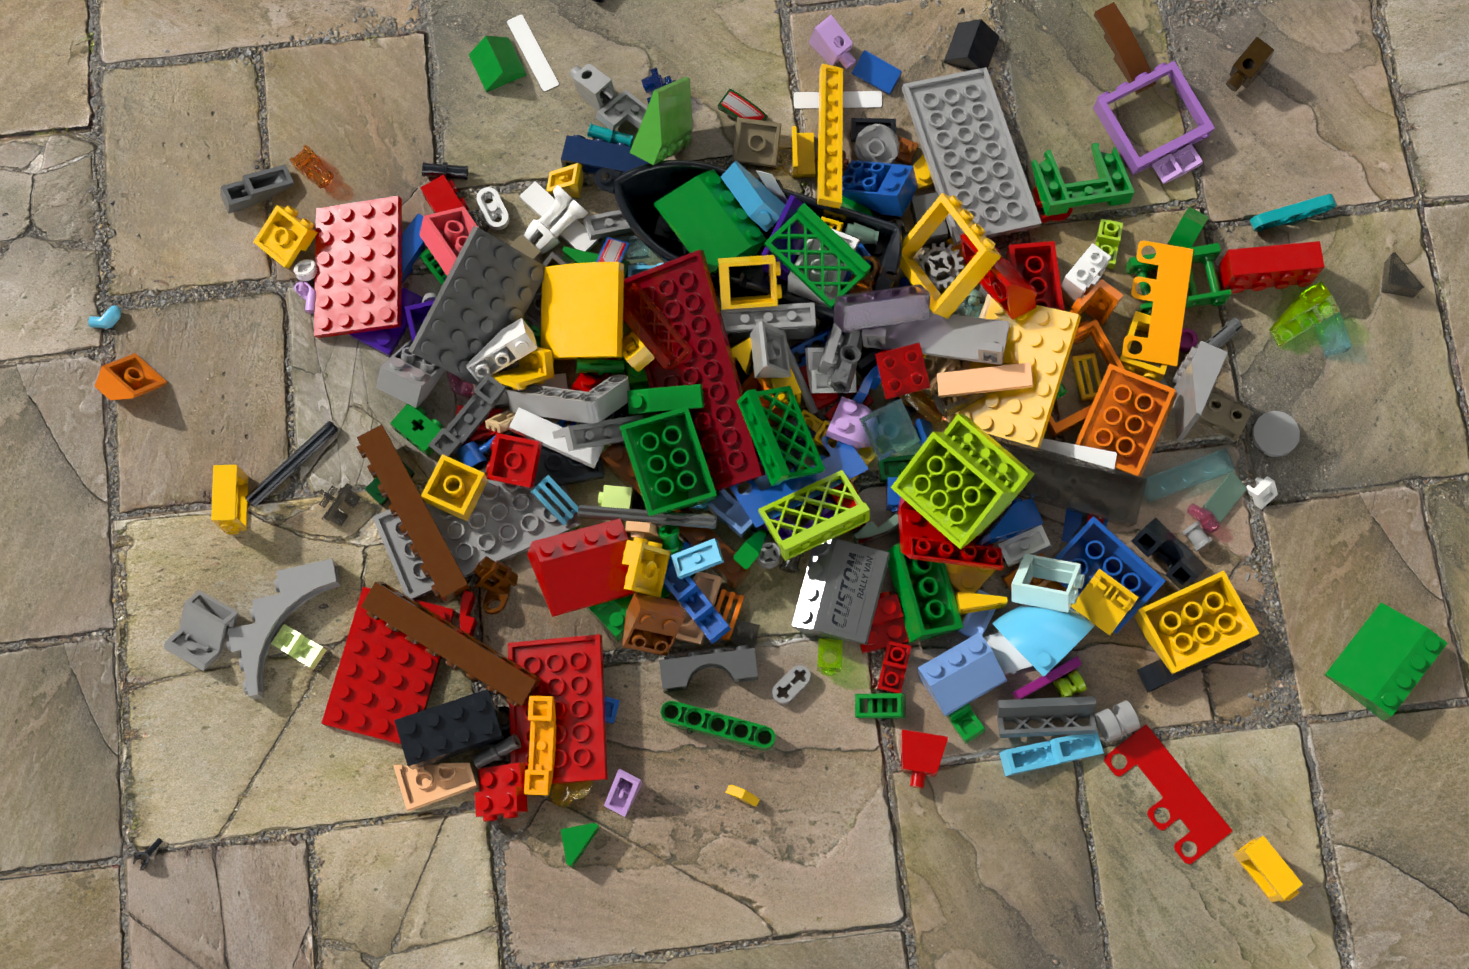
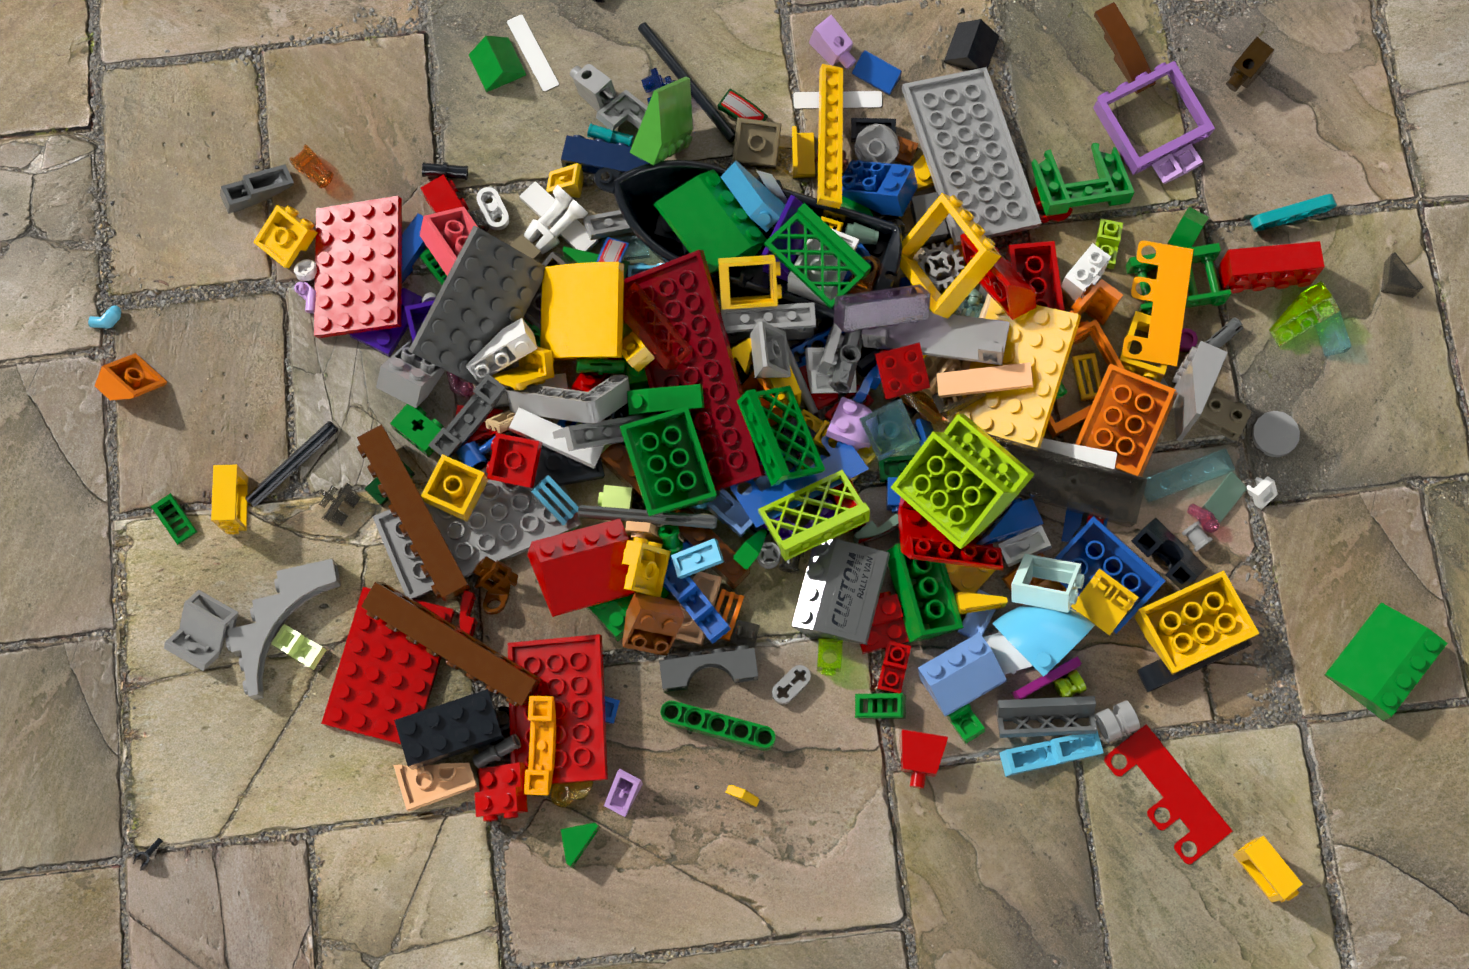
(162, 504): none -> green slope
(680, 73): none -> black piece

